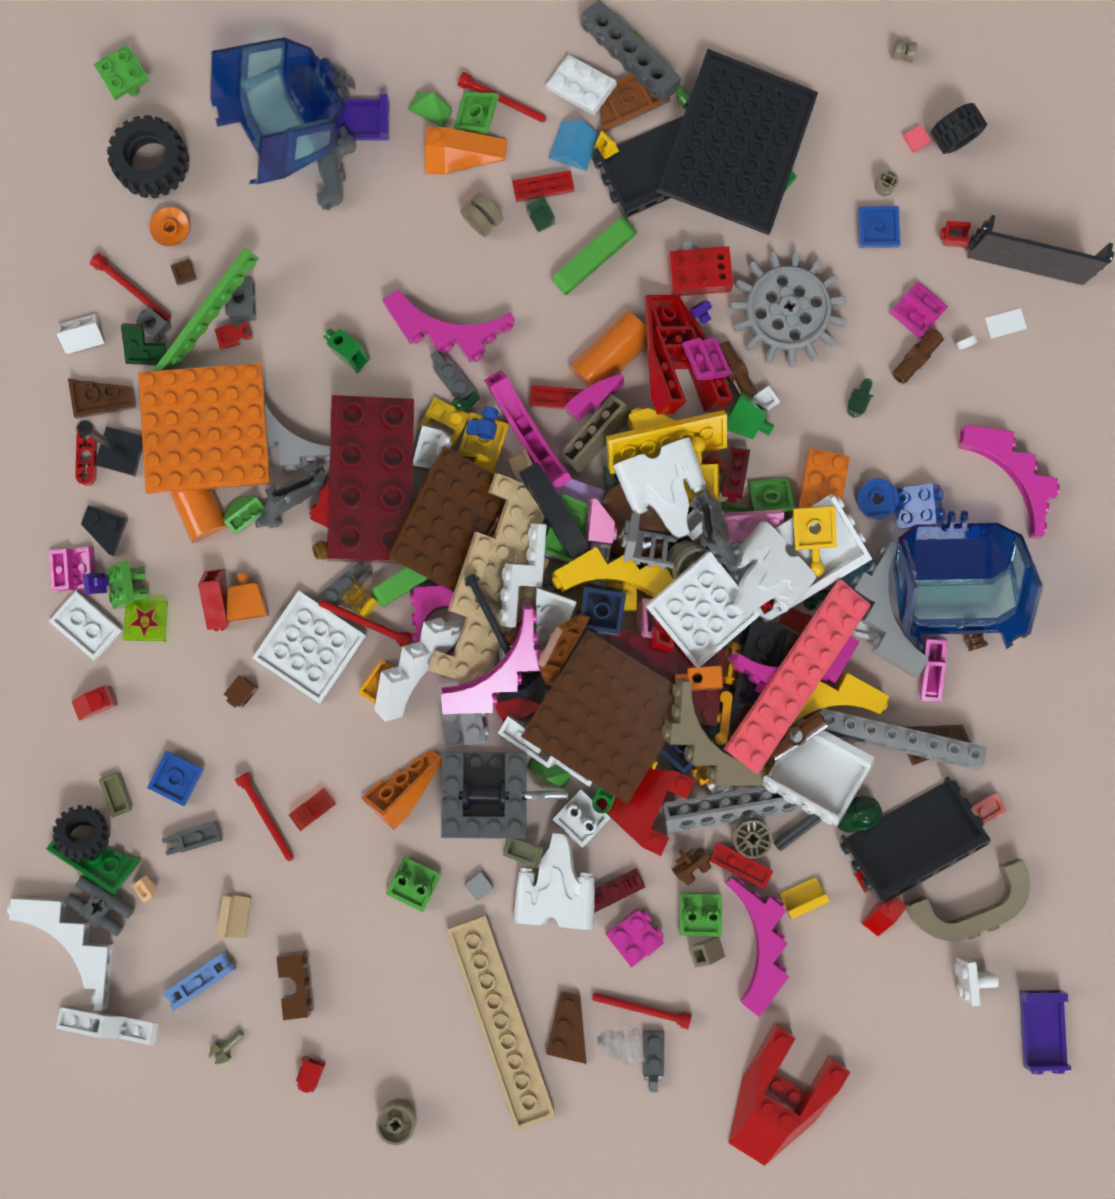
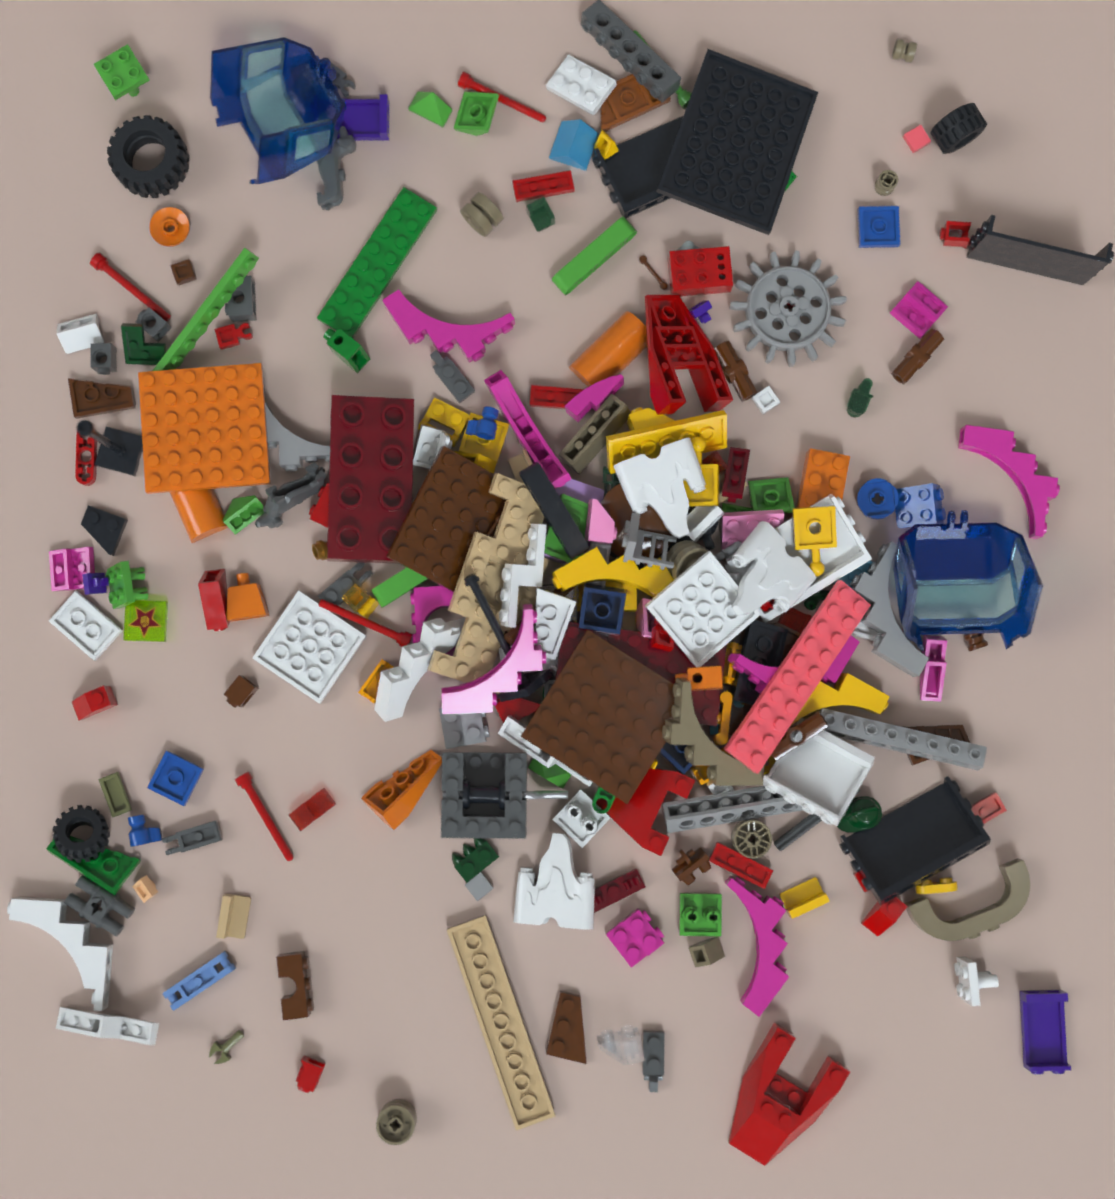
(99, 350): none -> dark grey brick
(140, 834): none -> blue piece
(377, 263): none -> green plate
(413, 883): bright green plate -> none
(457, 149): orange wedge -> none
(465, 405): dark green arm -> none
(475, 859): none -> dark green plate
(523, 852): olive tile -> none
(560, 646): dark orange wing -> none
(643, 260): none -> reddish brown hinge
(682, 1019): red piece -> none
(706, 358): dark pink slope -> none
(715, 531): dark grey animal -> none
(748, 417): green torso -> none
(929, 887): none -> yellow plate
(966, 342): white tile -> none
(1006, 323): white sticker -> none

